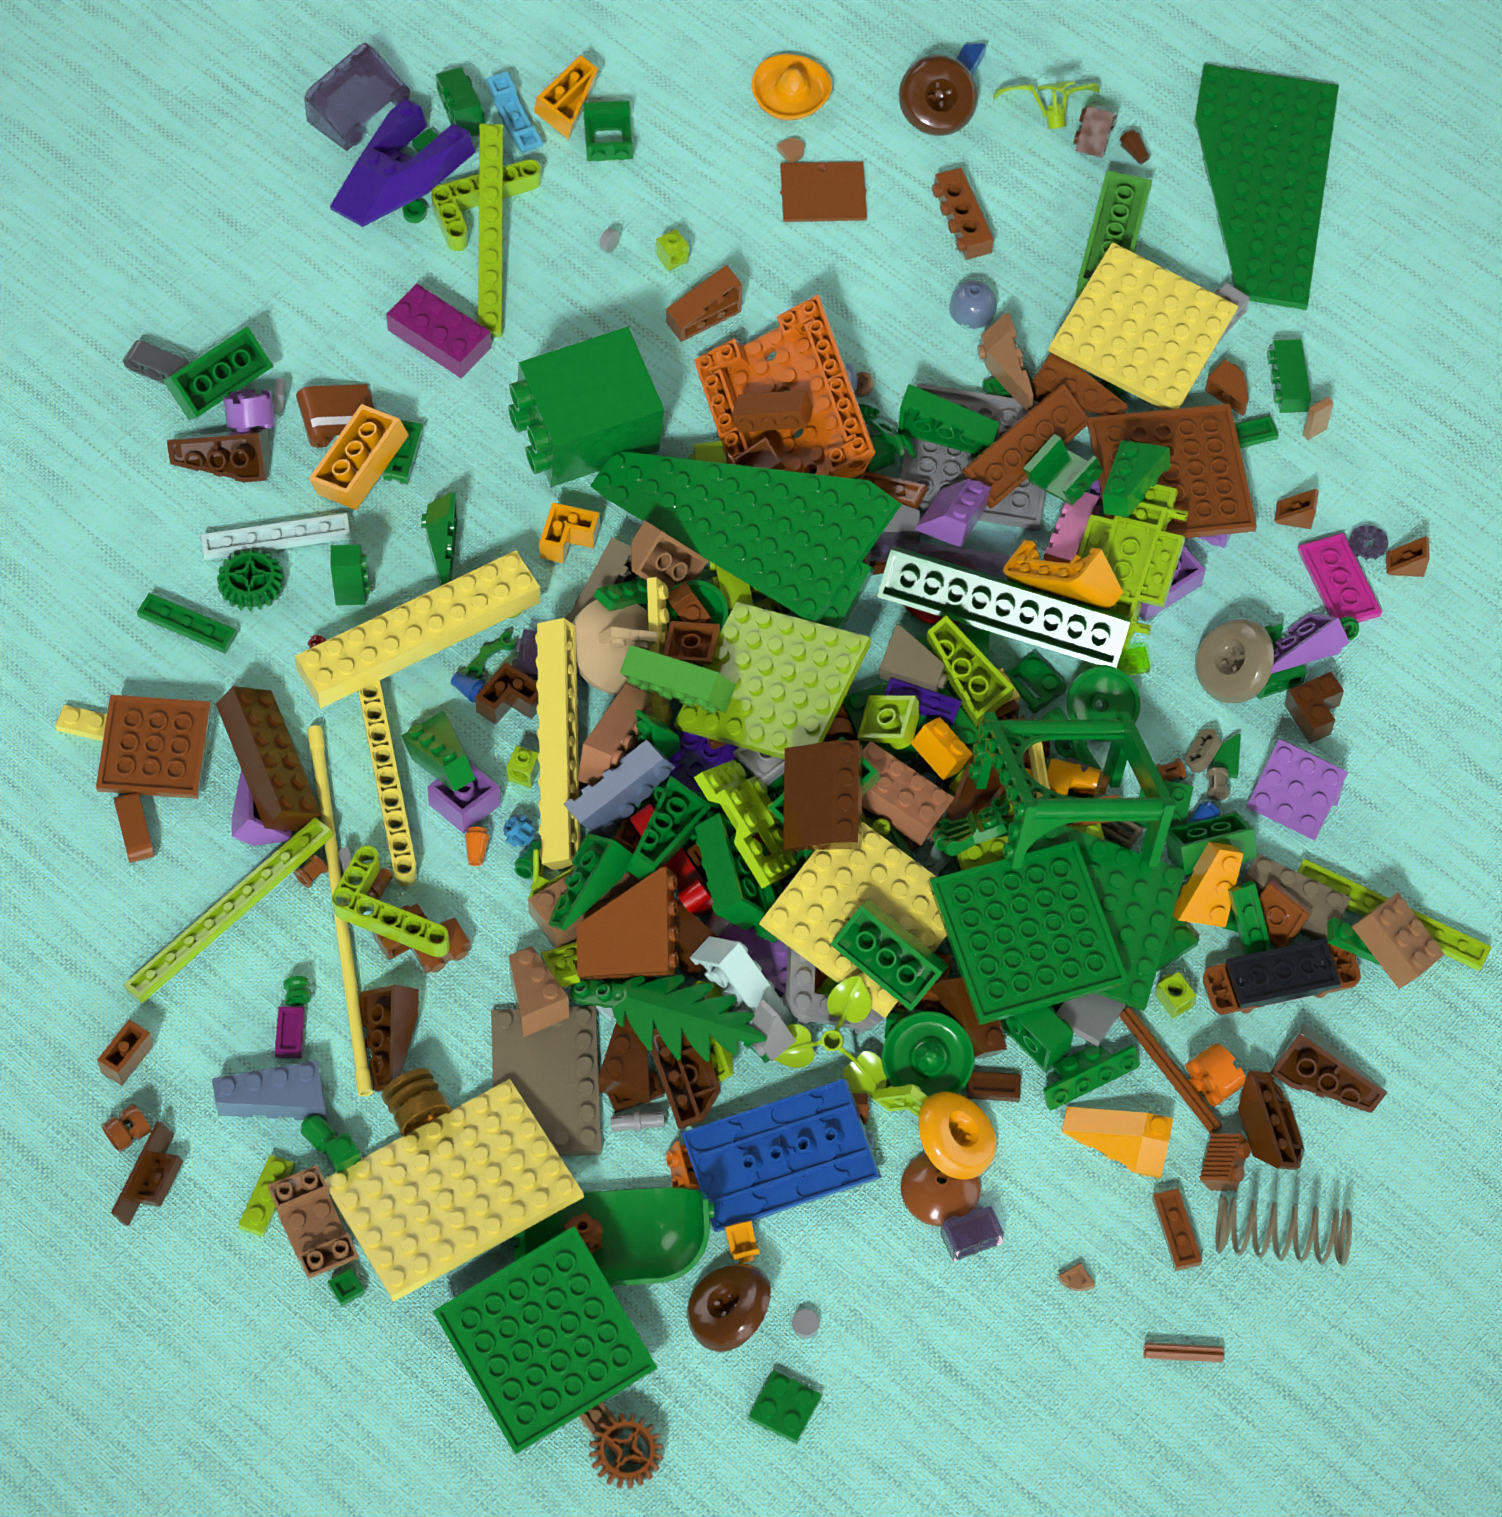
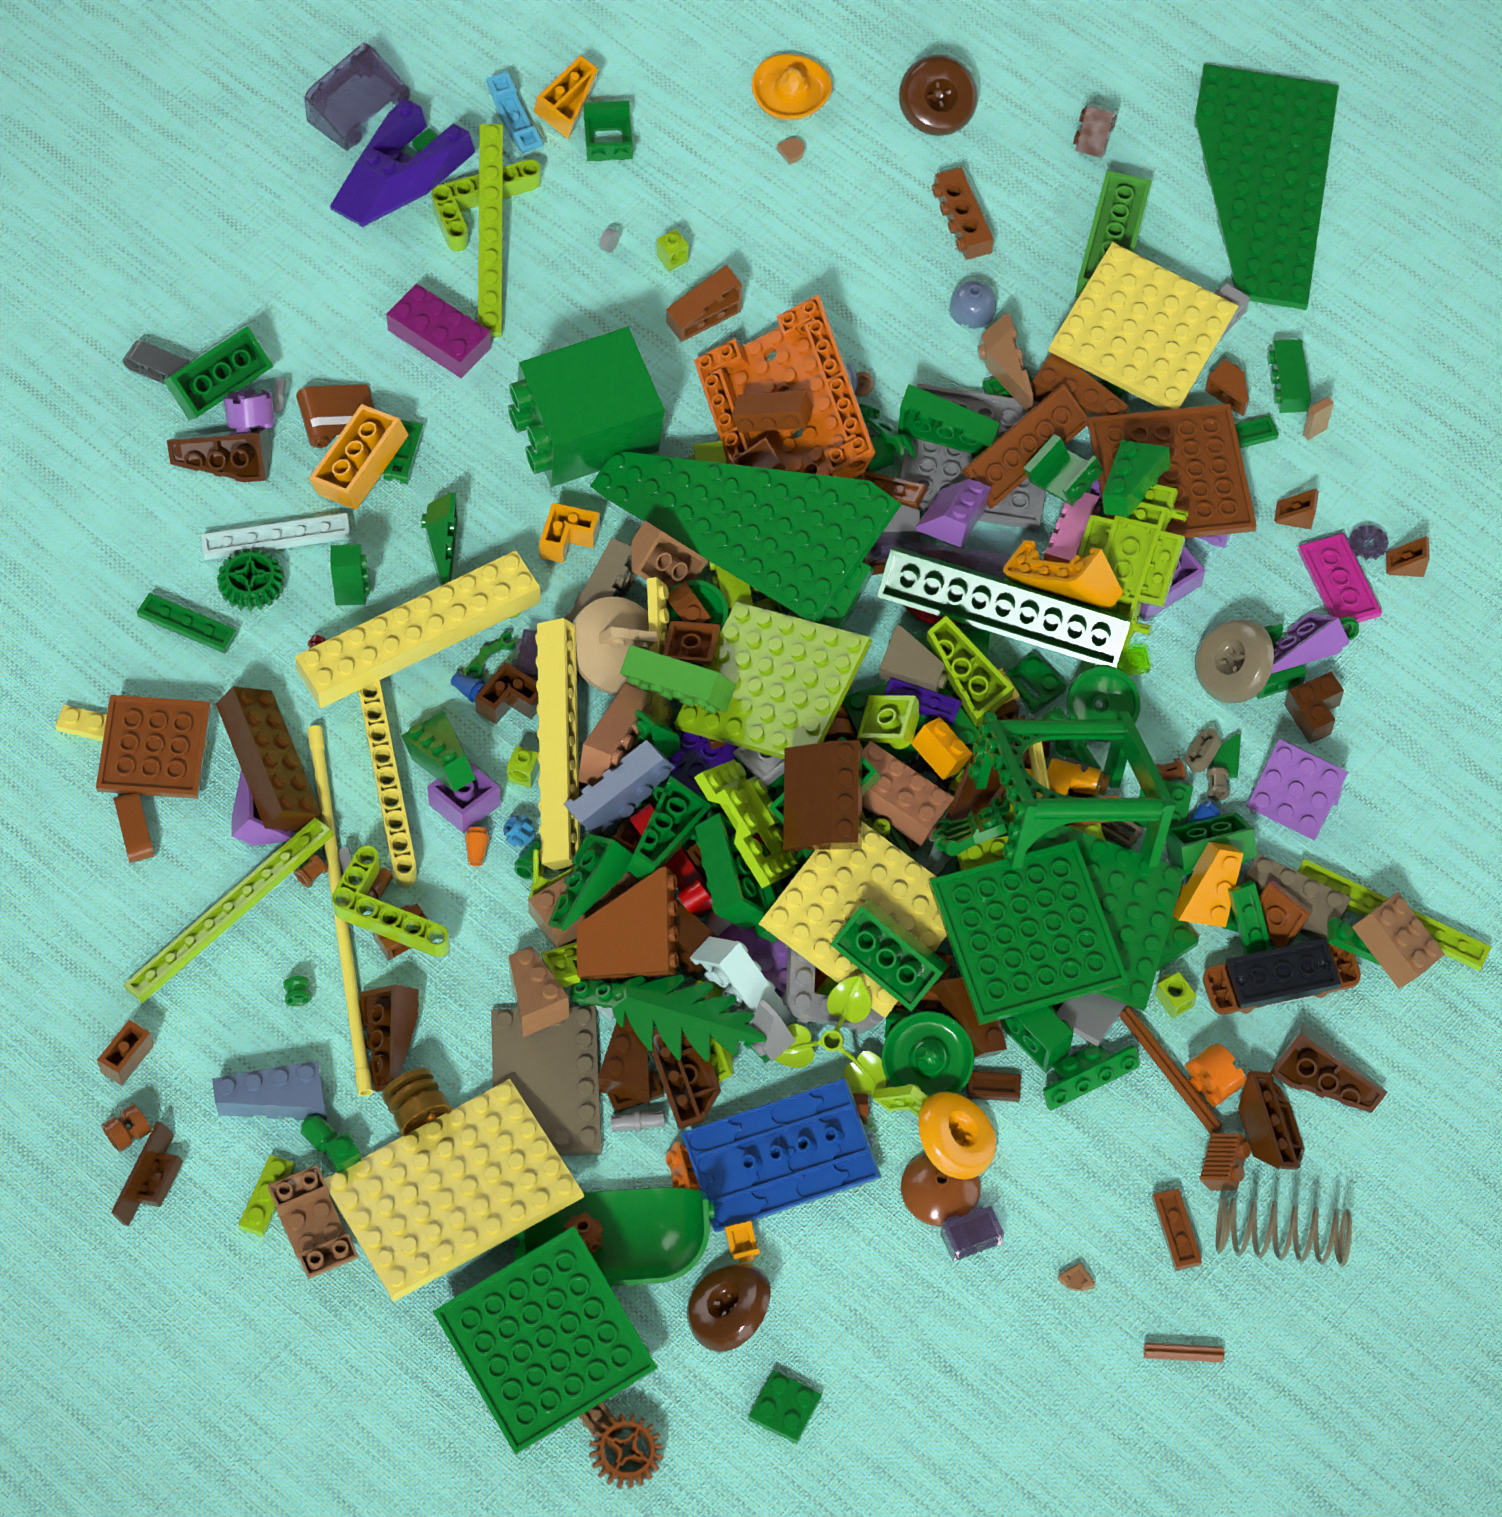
(289, 1032): magenta tile -> none
(345, 1287): green plate -> none
(414, 212): green tile -> none
(458, 948): dark orange brick -> none
(460, 100): green wedge -> none
(622, 594): green plate -> none
(805, 1324): light grey tile -> none
(823, 191): dark orange piece -> none
(972, 55): blue slope -> none
(1055, 114): lime plant -> none
(1127, 1136): light orange wedge -> none
(1134, 145): reddish brown cone -> none

